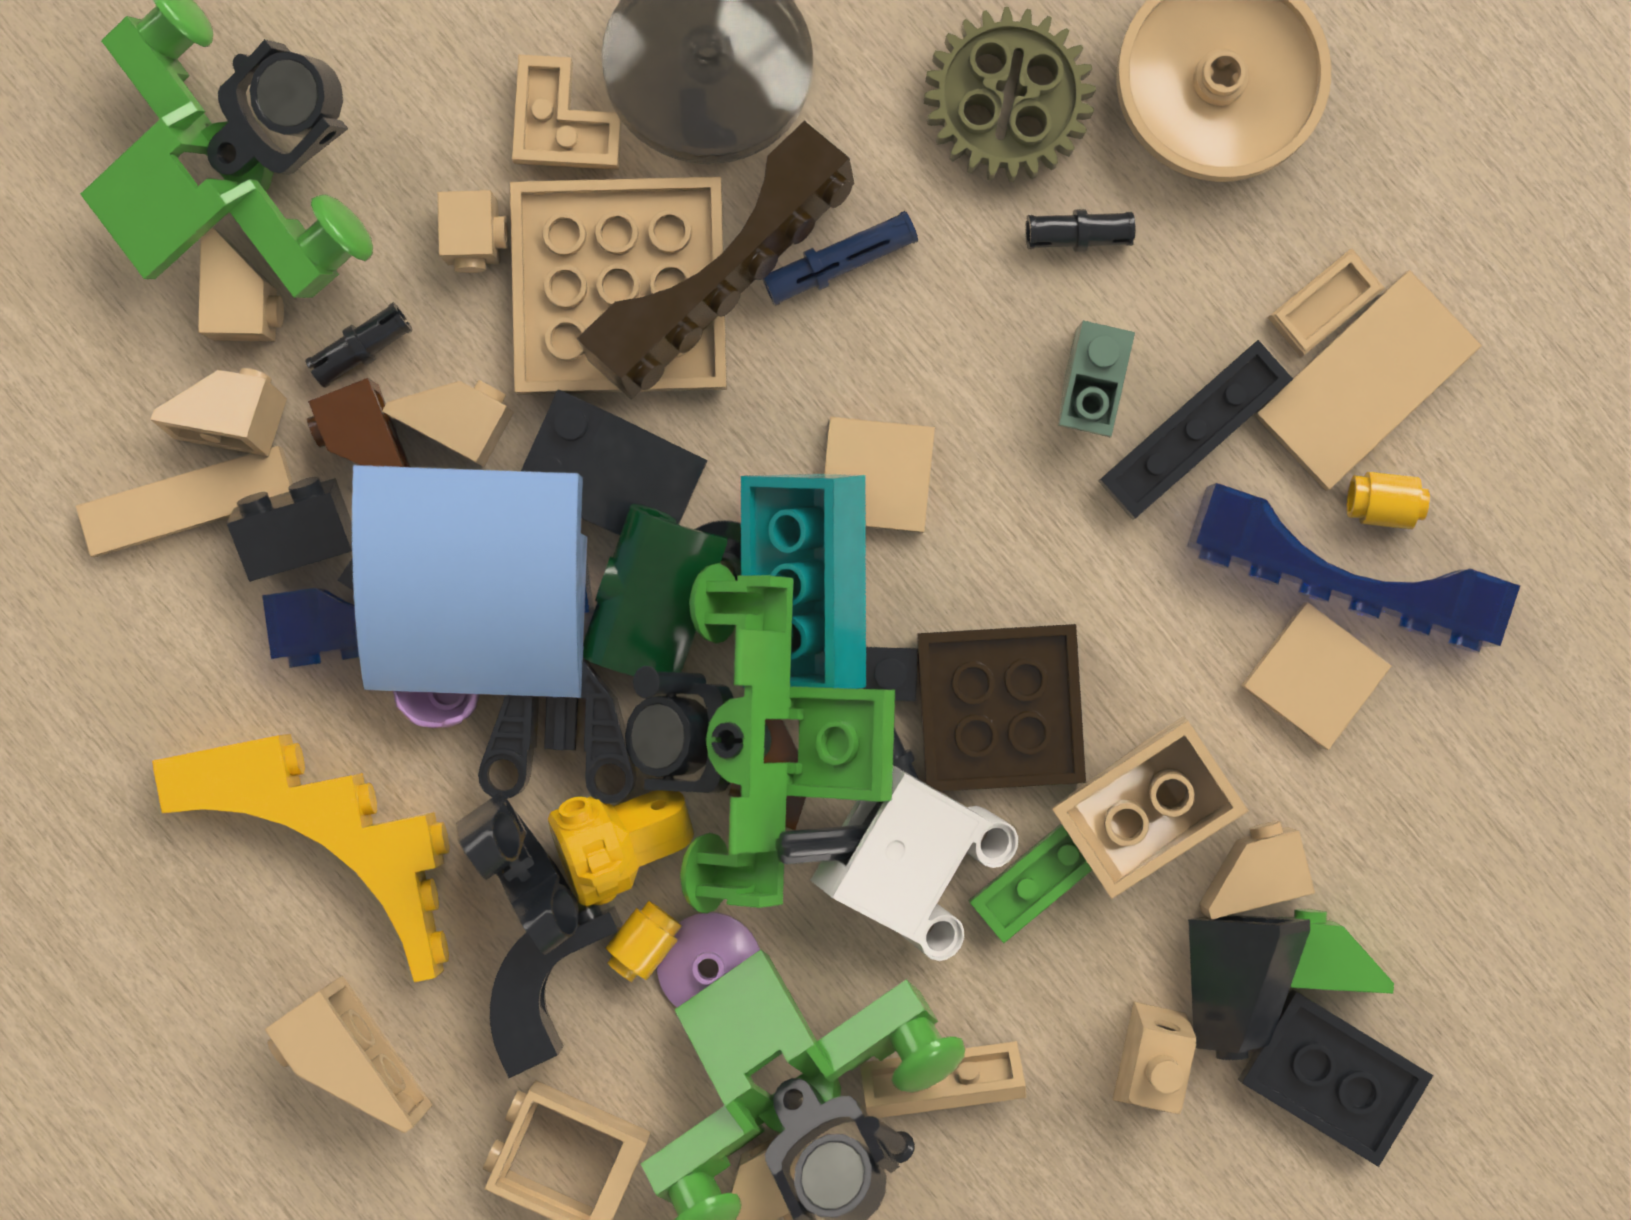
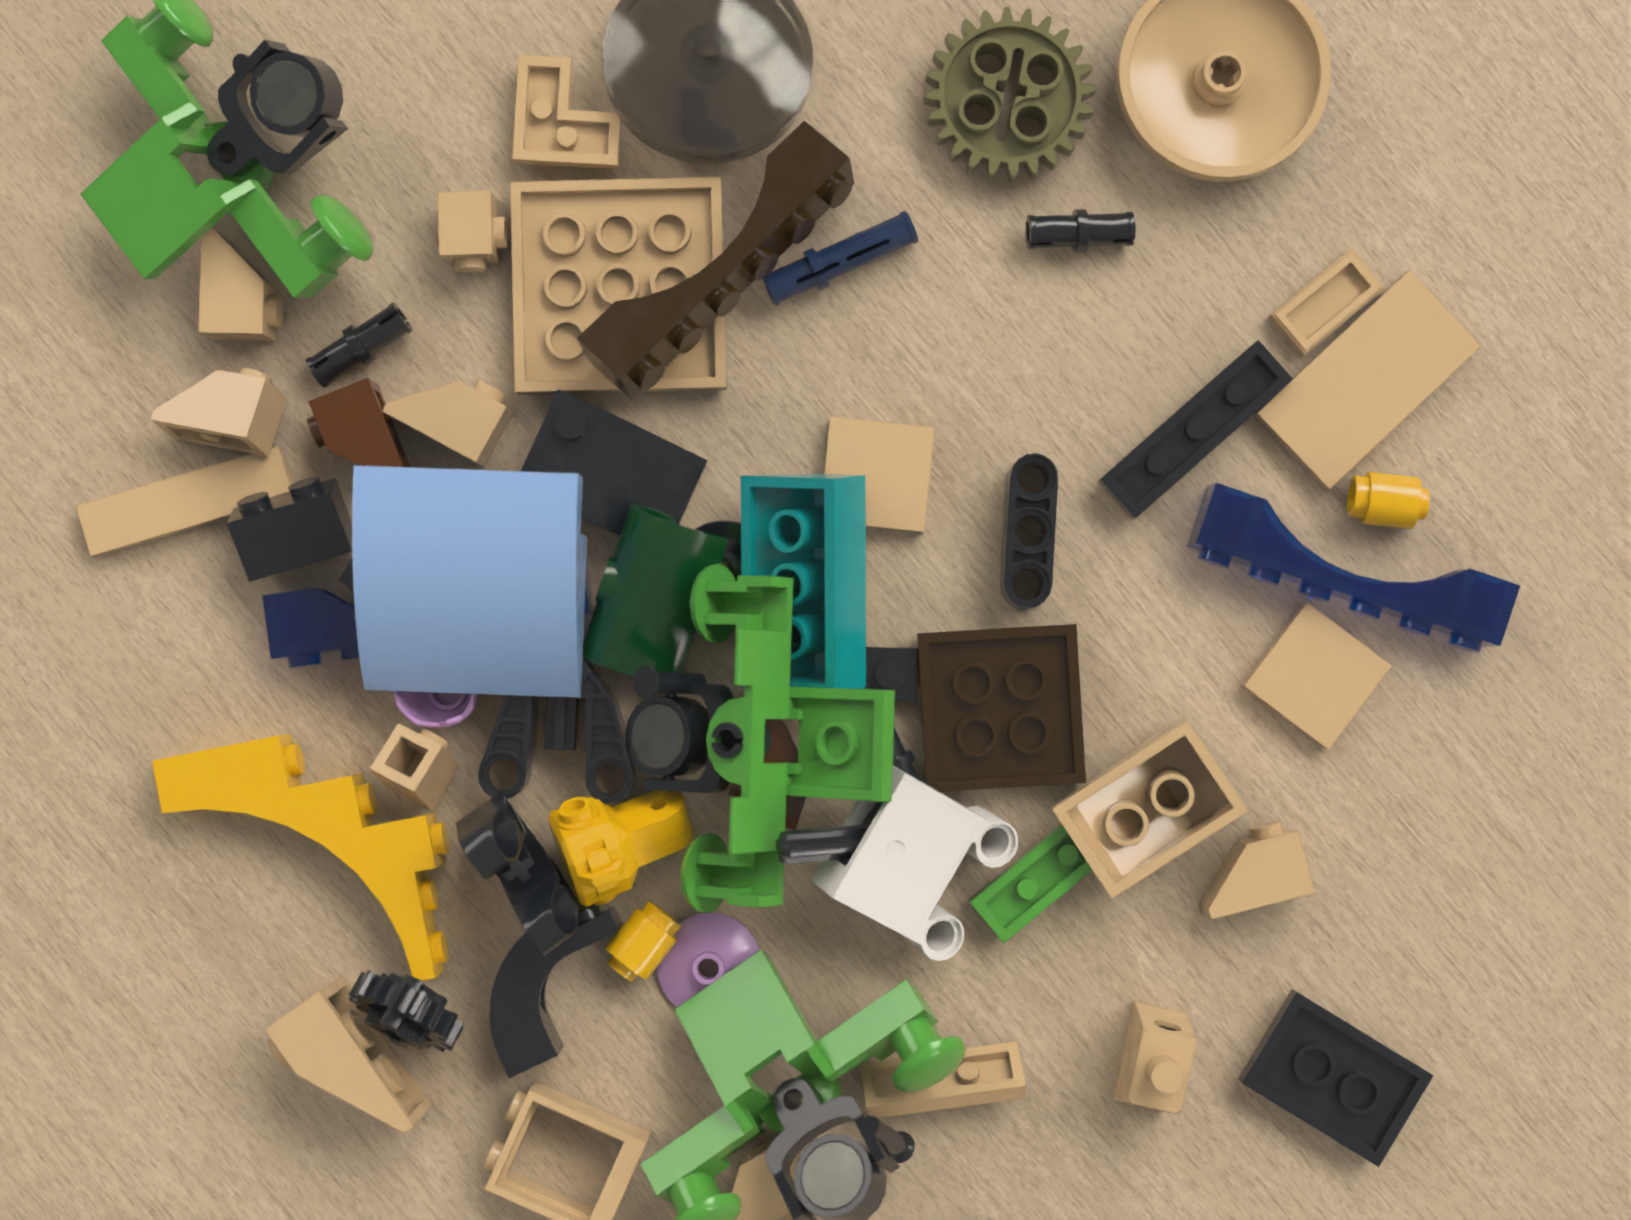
(406, 1011): none -> black gear
(415, 765): none -> tan brick
(1042, 509): none -> black beam
(1095, 378): sand green slope -> none
(1241, 979): black slope -> none
(1336, 959): bright green slope -> none

